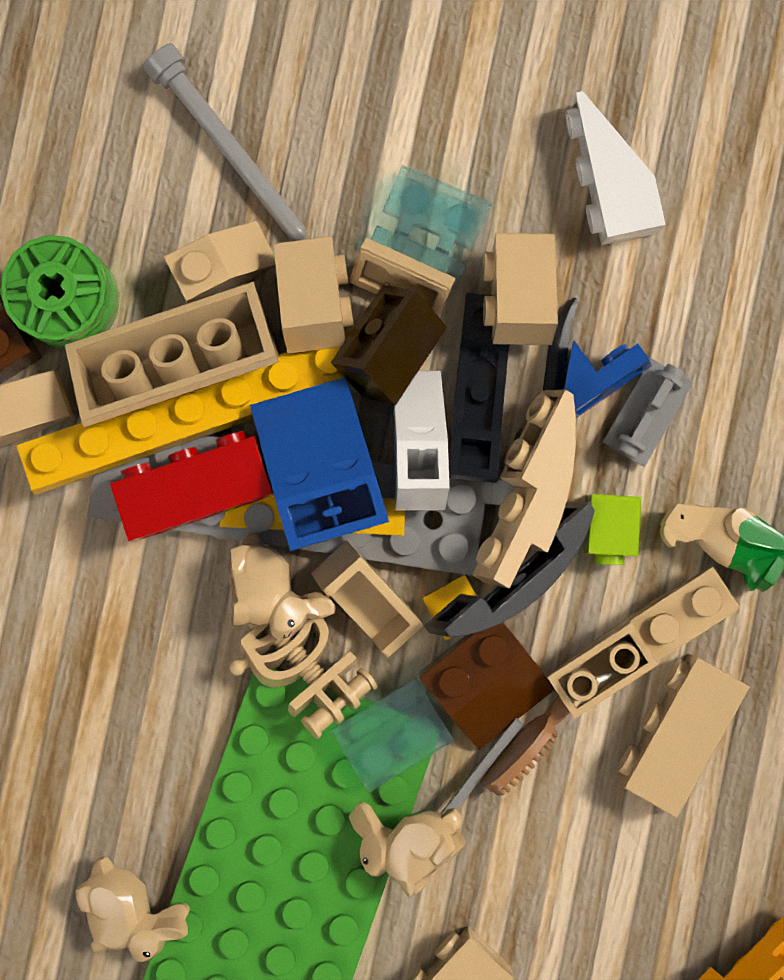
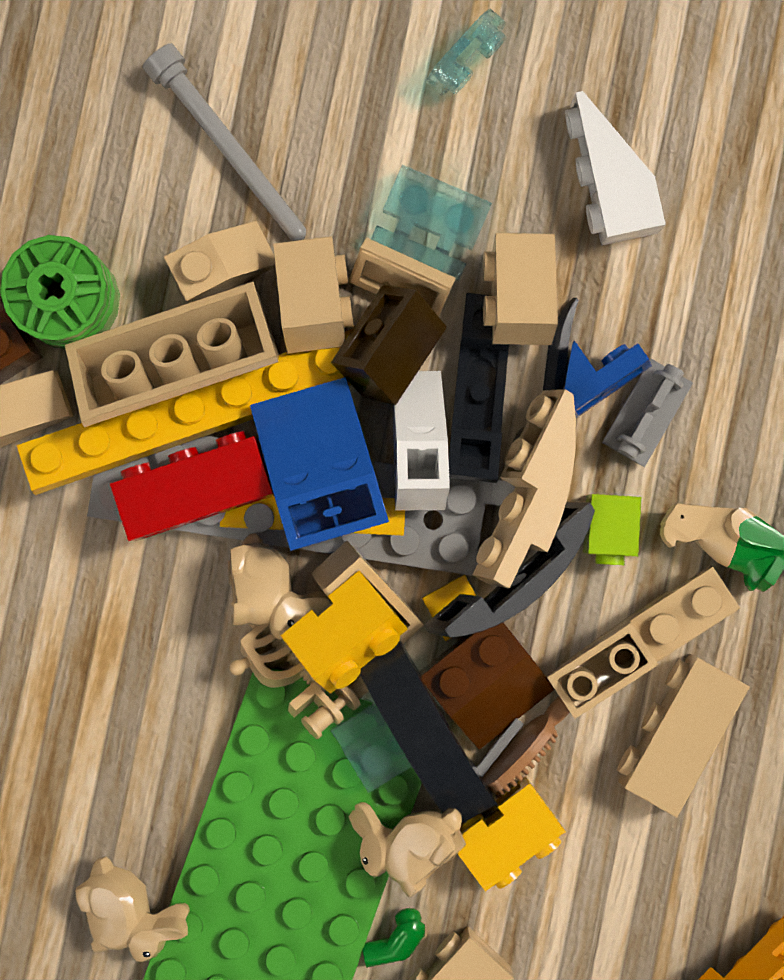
(345, 634): none -> yellow brick
(400, 943): none -> green arm
(425, 734): none -> black slope
(480, 39): none -> clear light blue plate
(509, 836): none -> yellow brick

